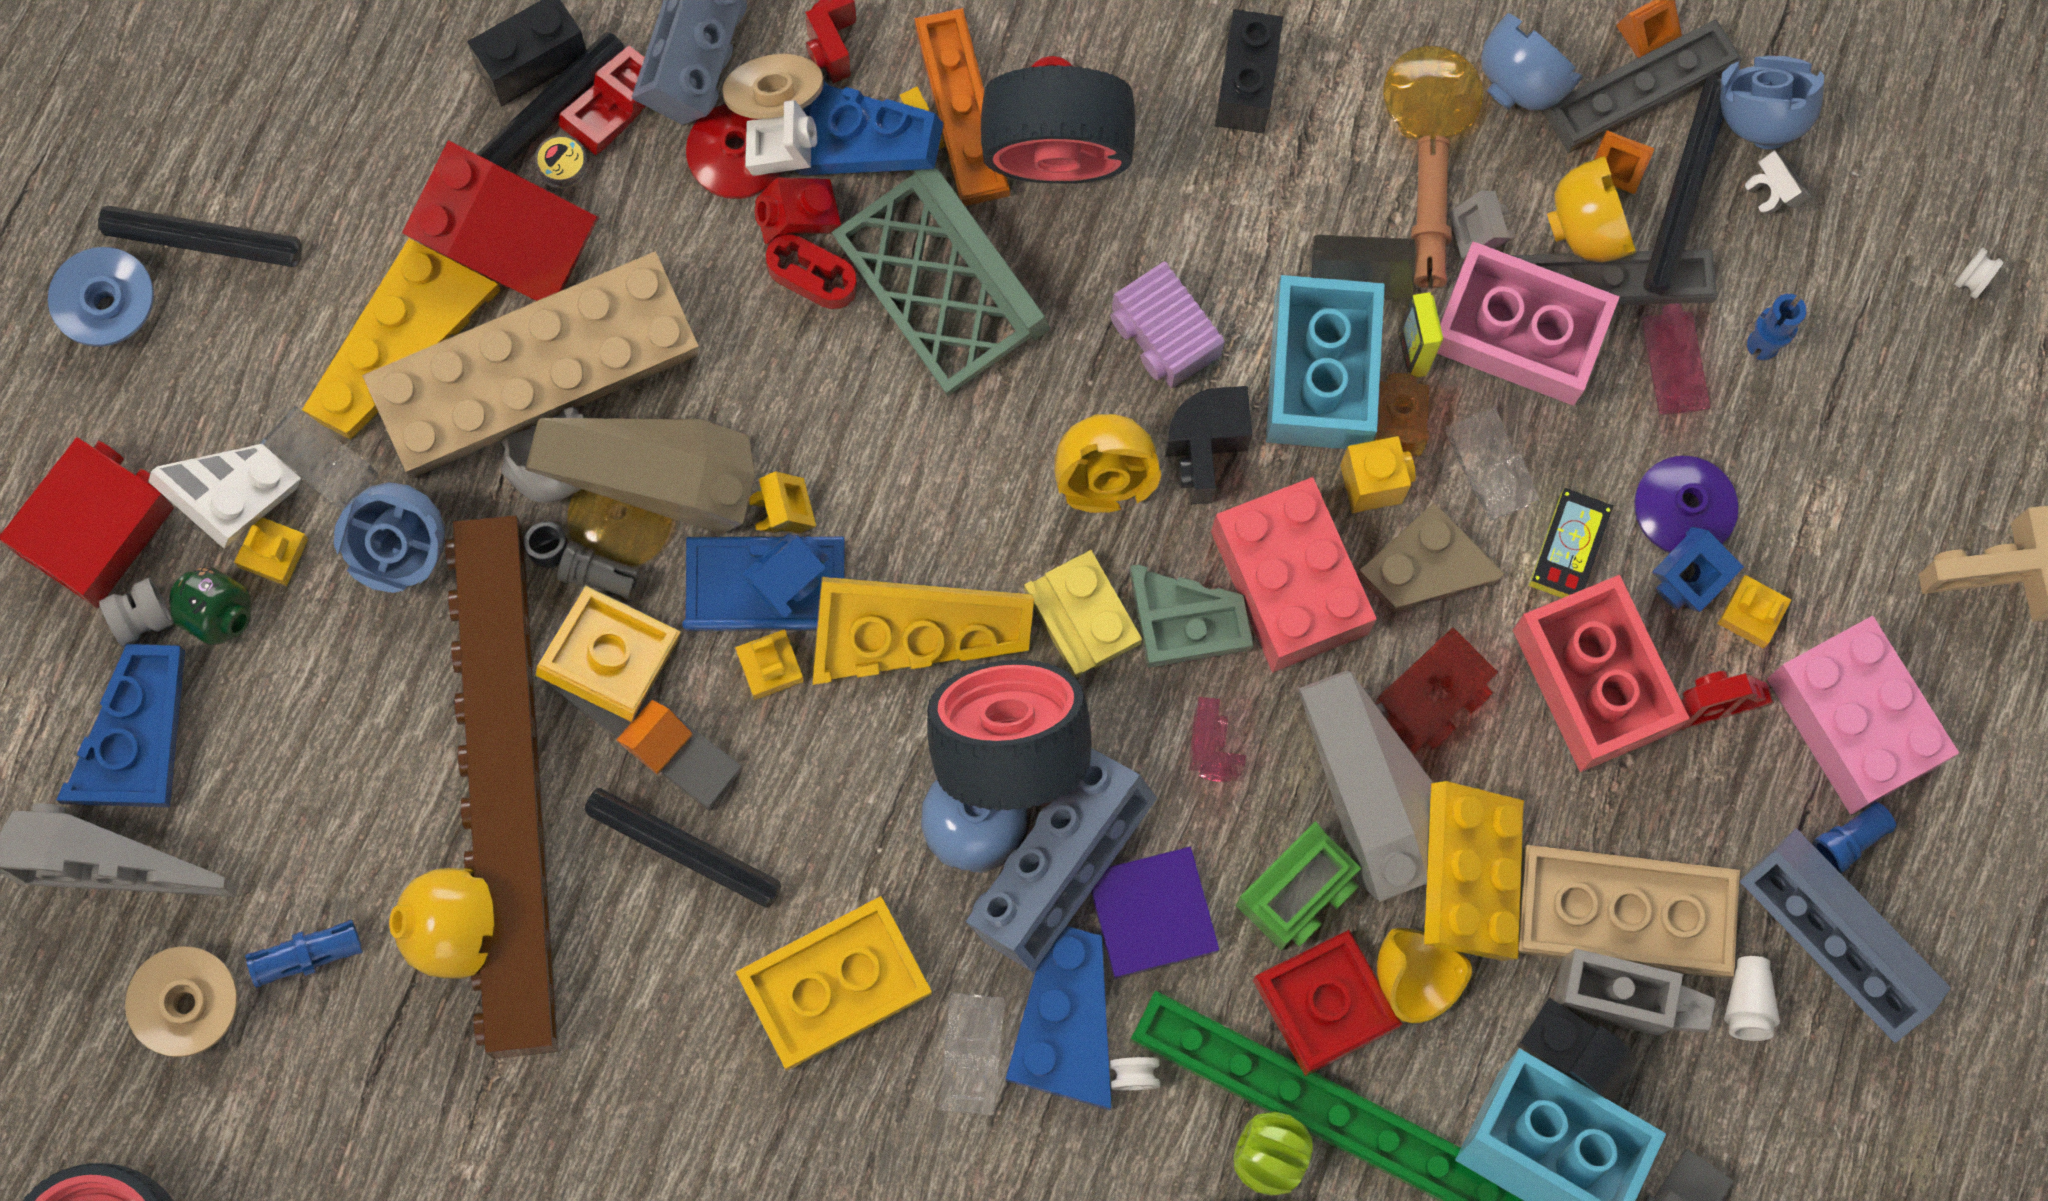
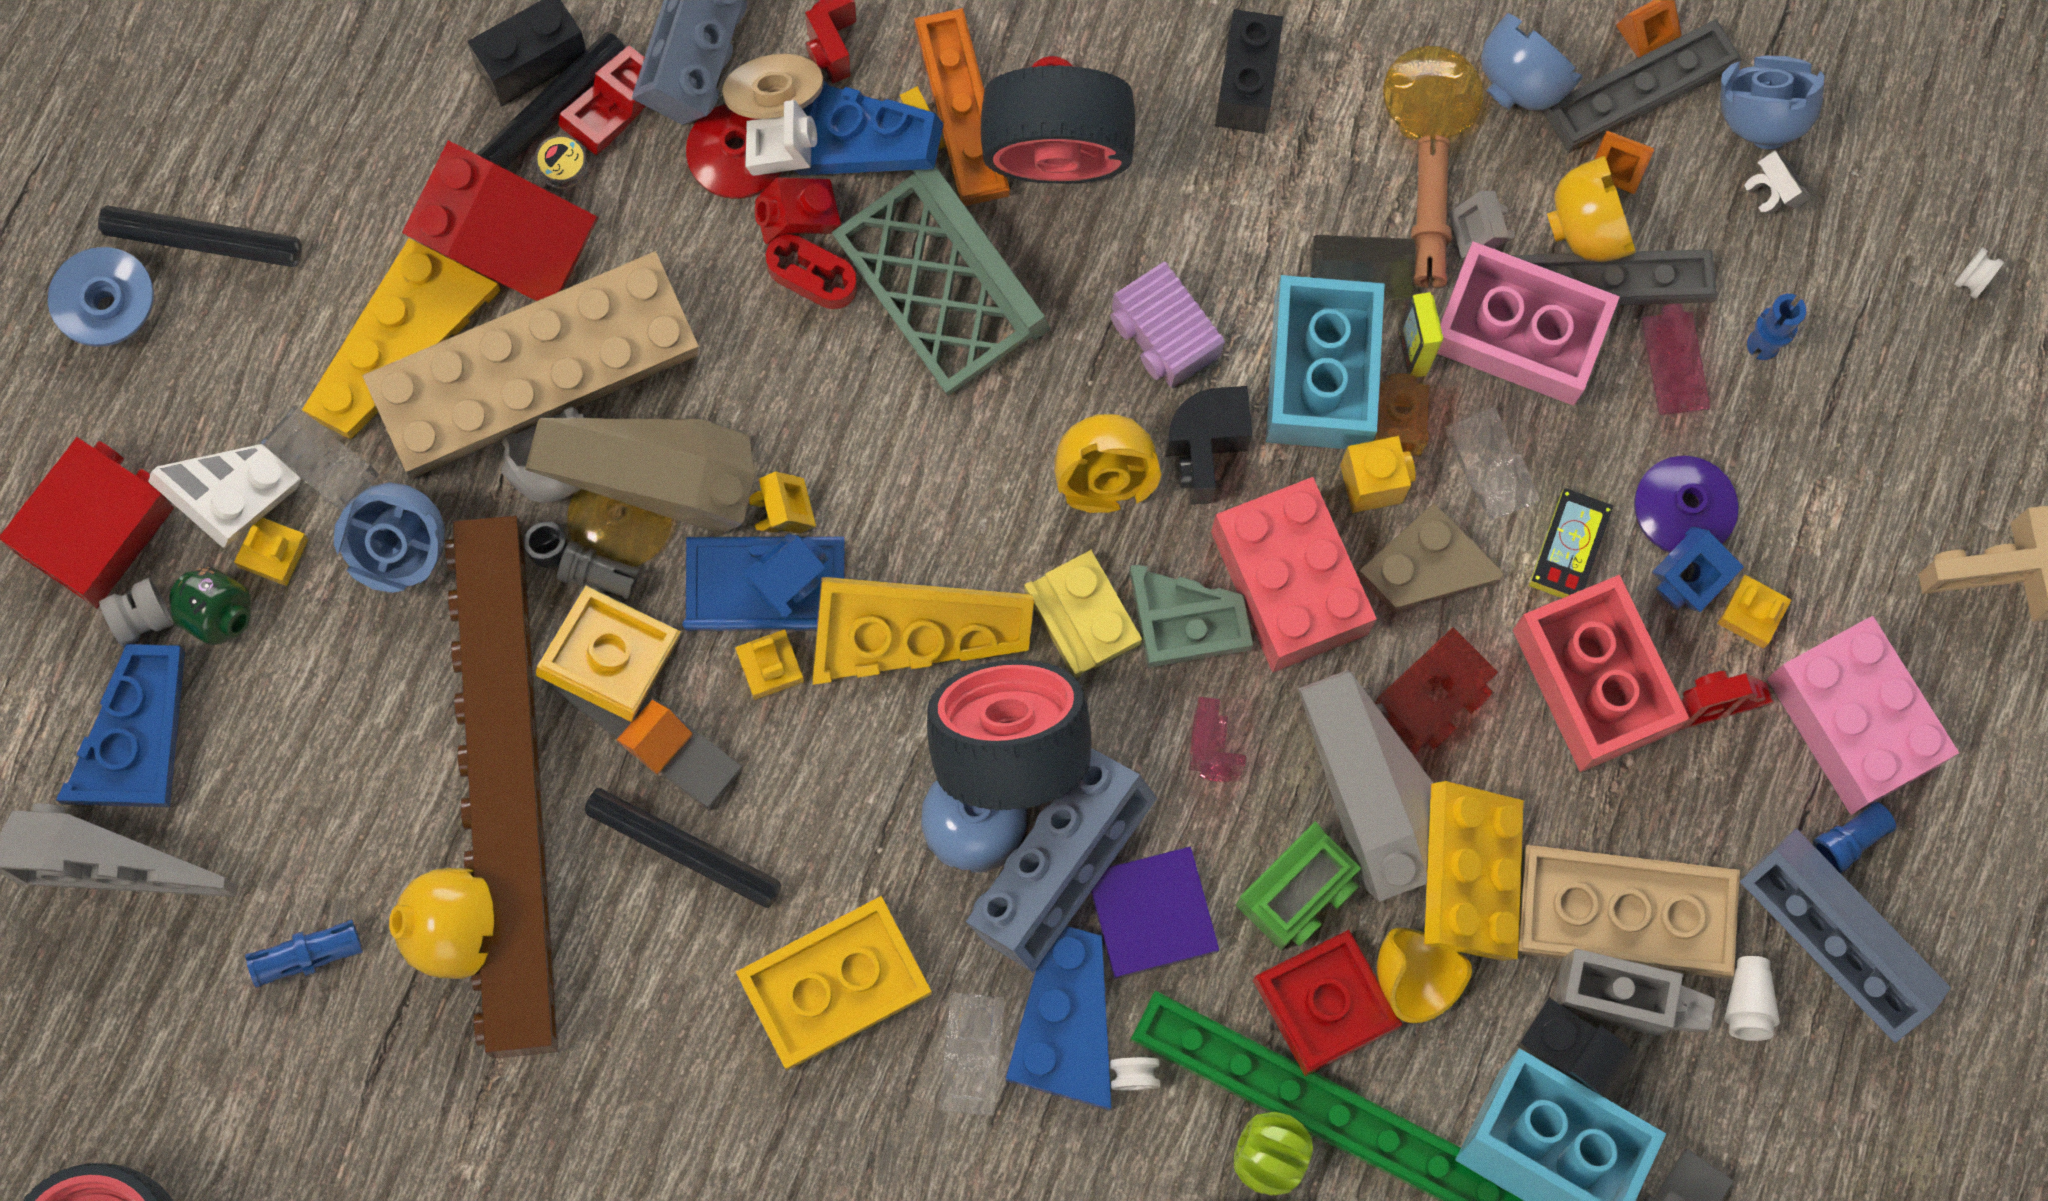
(155, 995): tan dish -> none
(1685, 190): black axle -> none

